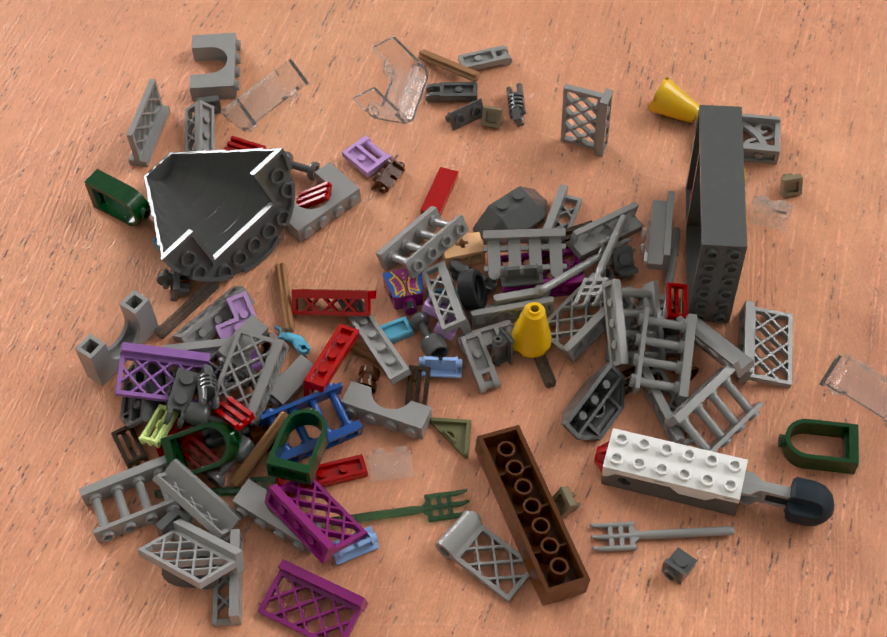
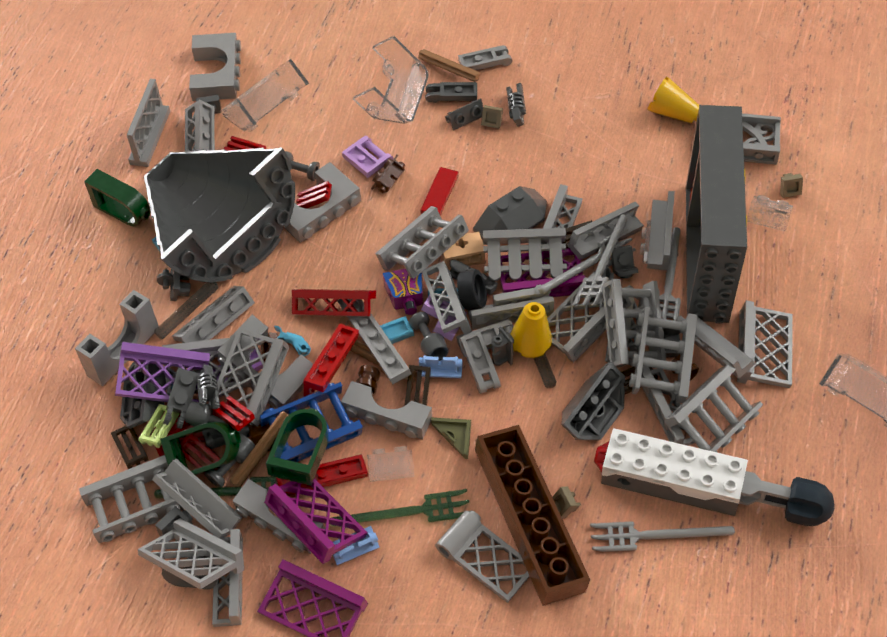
(241, 310): lavender plate -> none
(284, 298): medium nougat axle -> none
(521, 277): dark grey hinge -> none
(600, 121): light grey fence -> none
(669, 315): red tile -> none
(678, 566): dark grey bracket -> none
(847, 431): dark green window -> none

